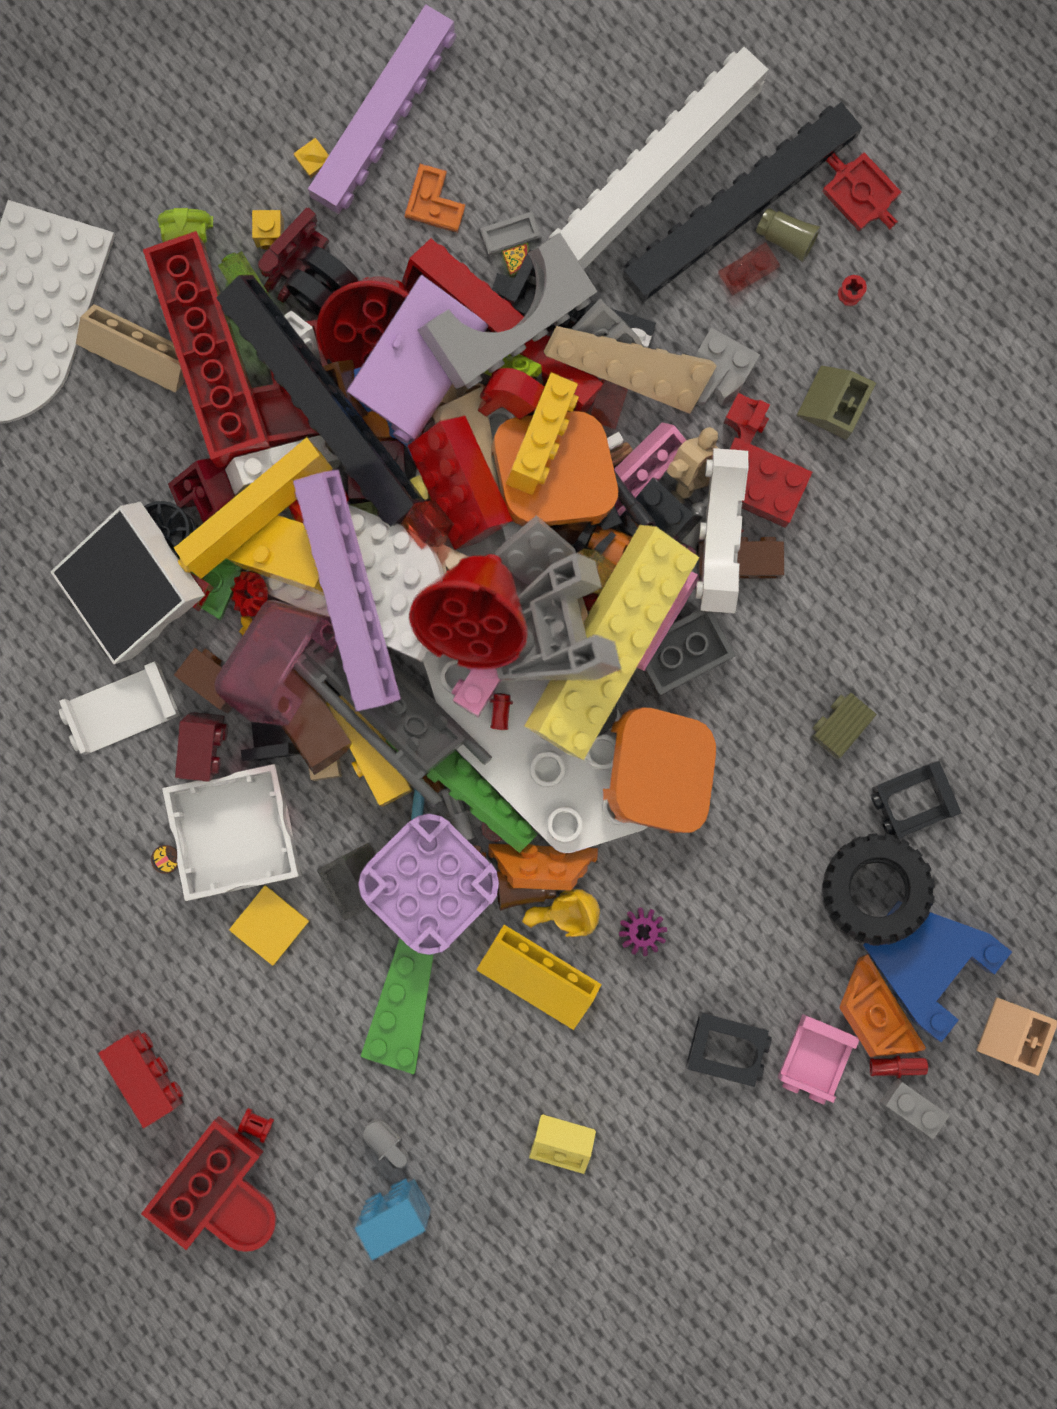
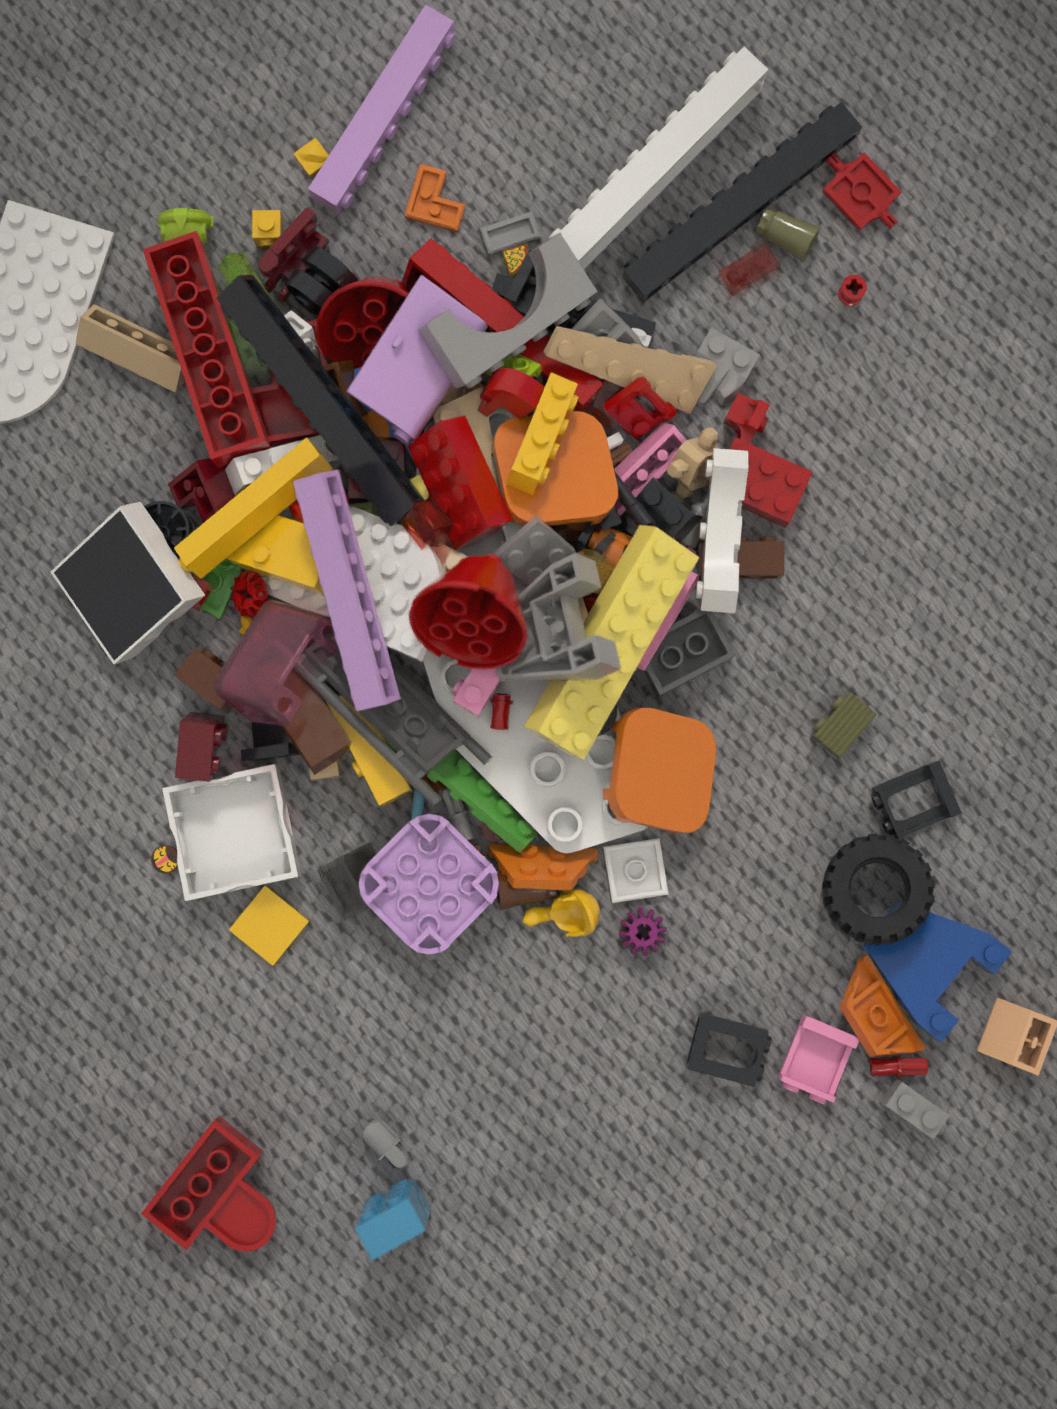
(119, 710): white panel -> none
(141, 1077): red piece -> none
(255, 1125): red bush -> none
(400, 1011): bright green wing -> none
(539, 977): yellow brick -> none
(563, 1144): light yellow panel -> none
(633, 414): none -> red plate
(635, 870): none -> white tile
(836, 400): olive slope -> none

